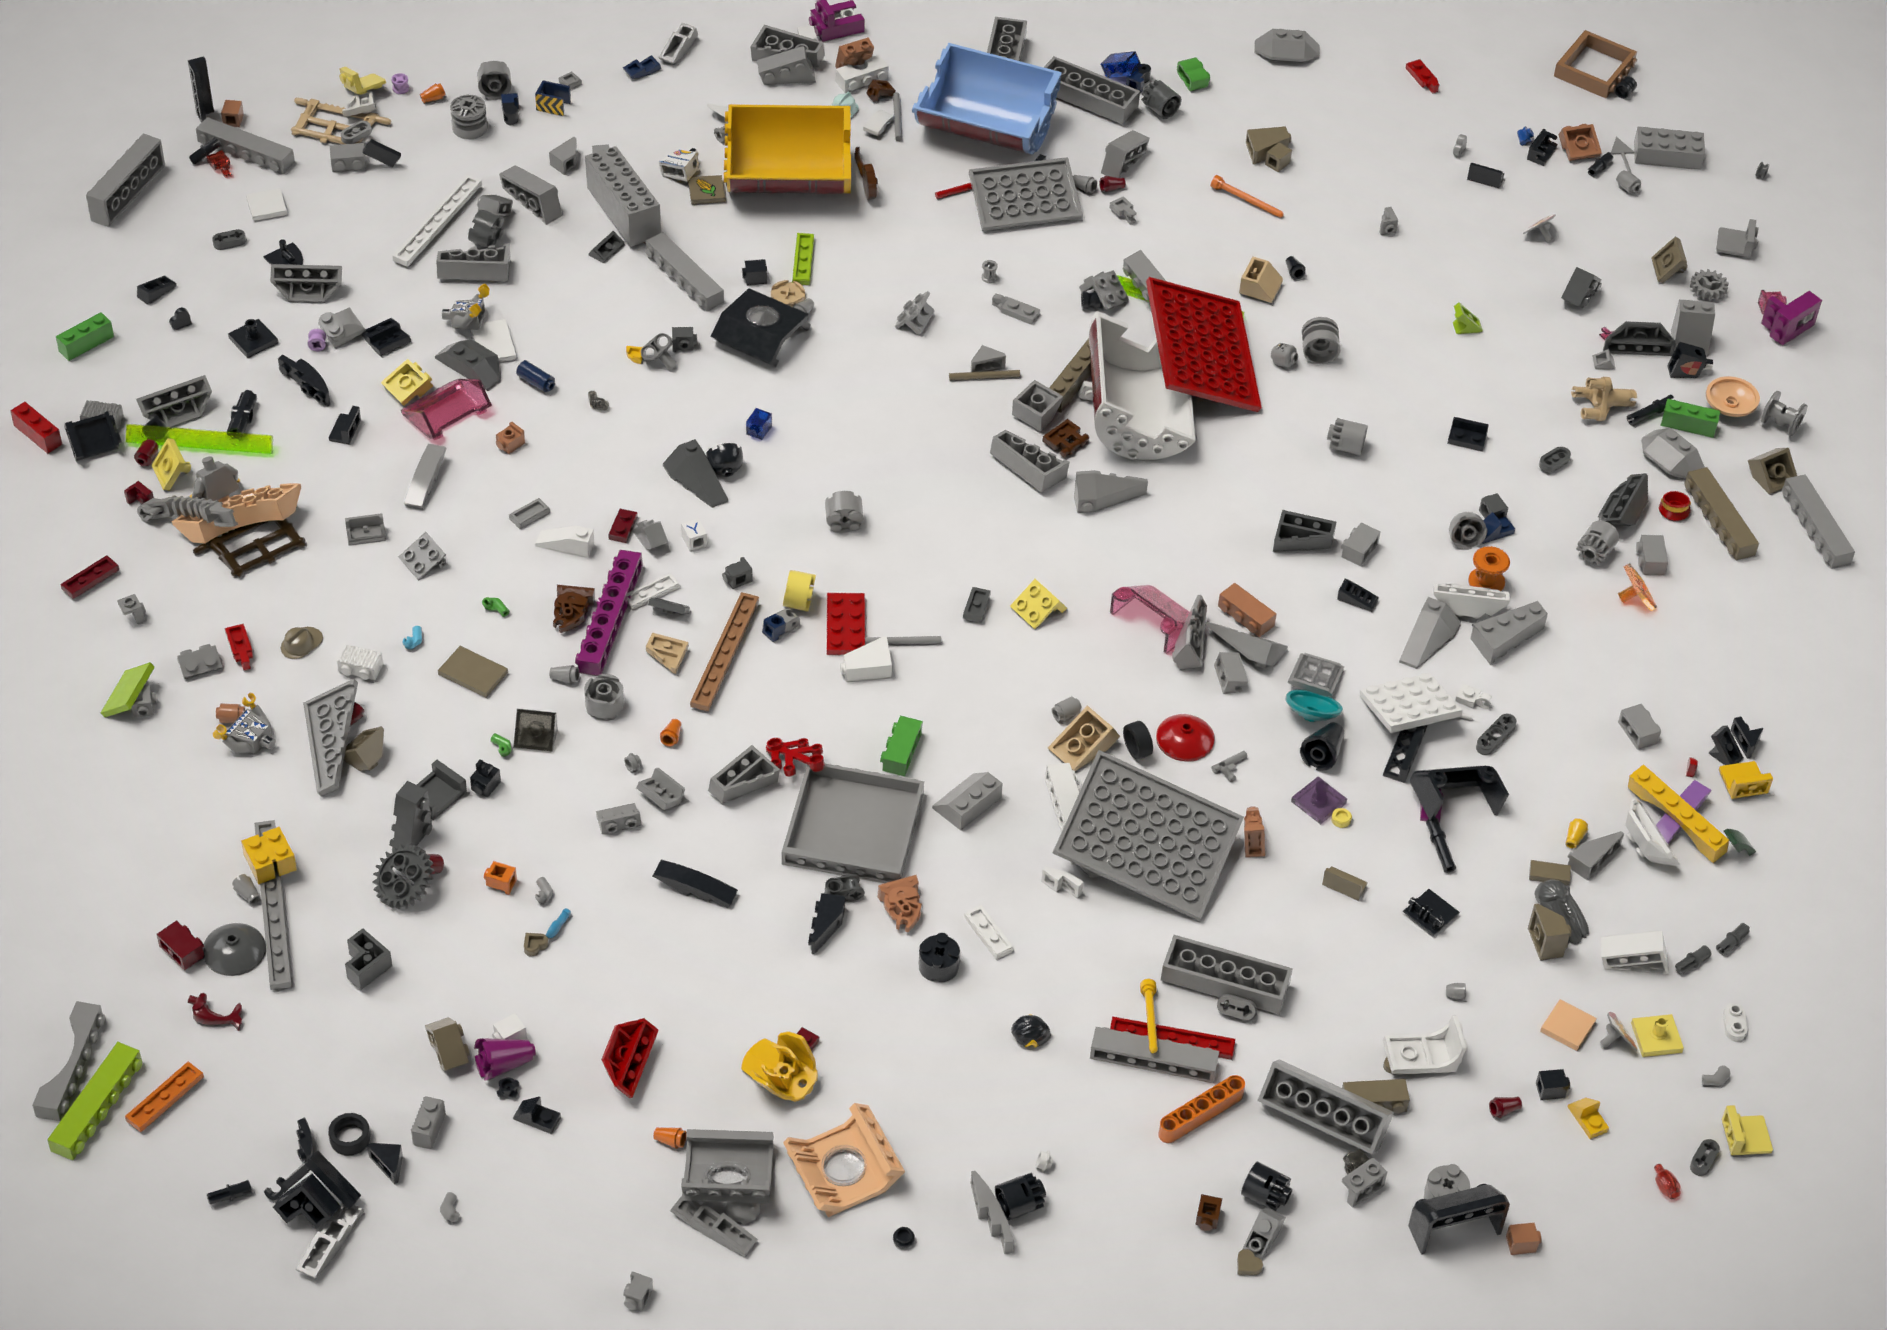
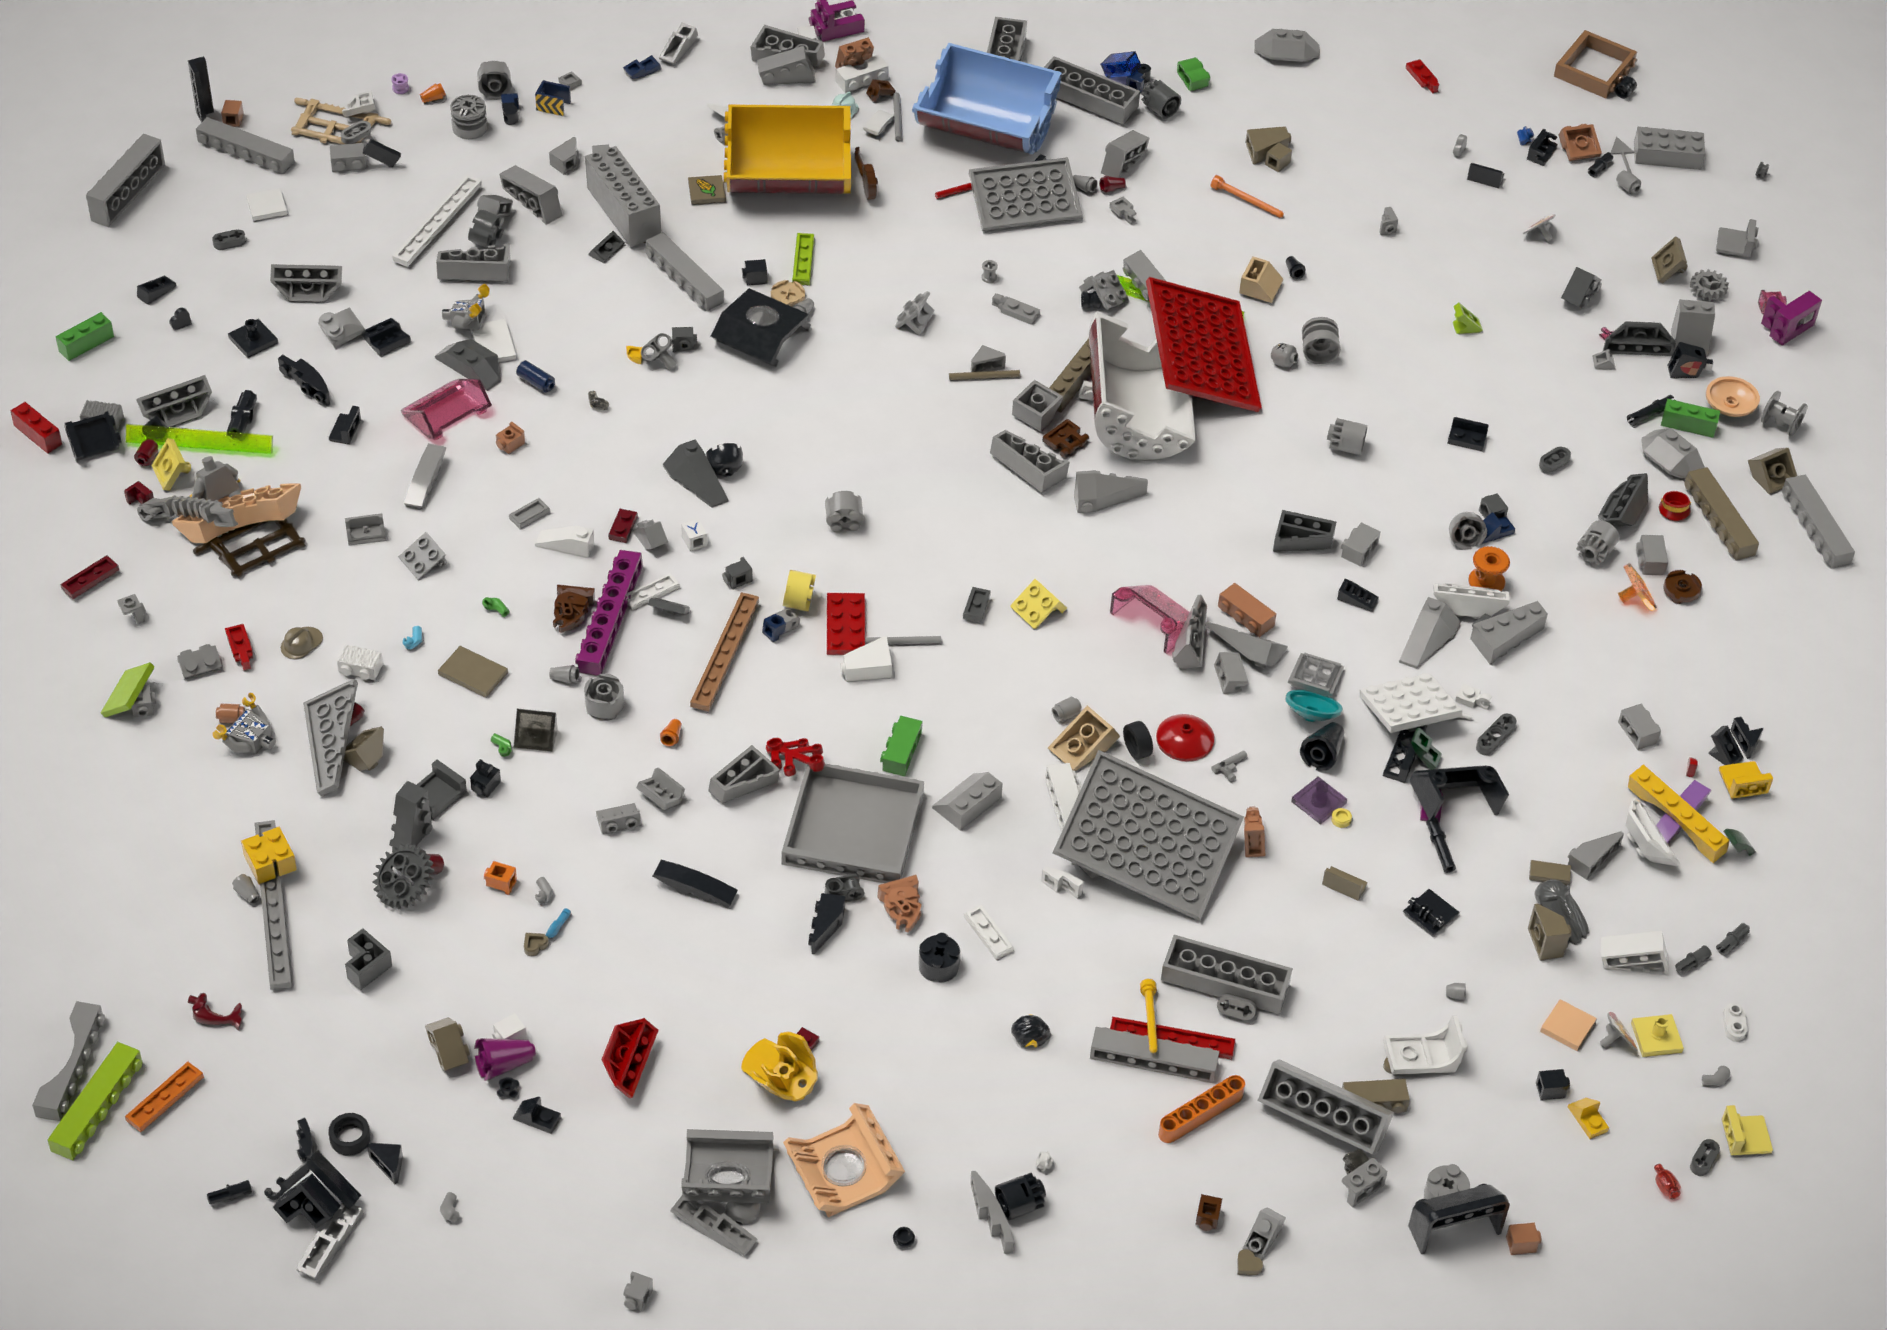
(181, 945): dark red brick -> none
(204, 151): black axle -> none
(220, 161): clear red plate -> none
(236, 956): dark grey dish -> none
(286, 254): black shield -> none
(316, 340): lavender wheel -> none
(360, 85): light yellow bracket -> none
(407, 382): light yellow plate -> none
(428, 1122): light grey brick -> none
(632, 762): light grey plate -> none
(667, 650): tan wing -> none
(671, 1136): orange cone -> none
(680, 164): white torso -> none
(759, 423): clear blue brick -> none
(1267, 1186): black gear -> none
(1426, 752): none -> dark green slope
(1503, 1106): dark red cone -> none
(1576, 832): yellow cone -> none
(1603, 397): tan wheel -> none
(1679, 594): none -> reddish brown plate

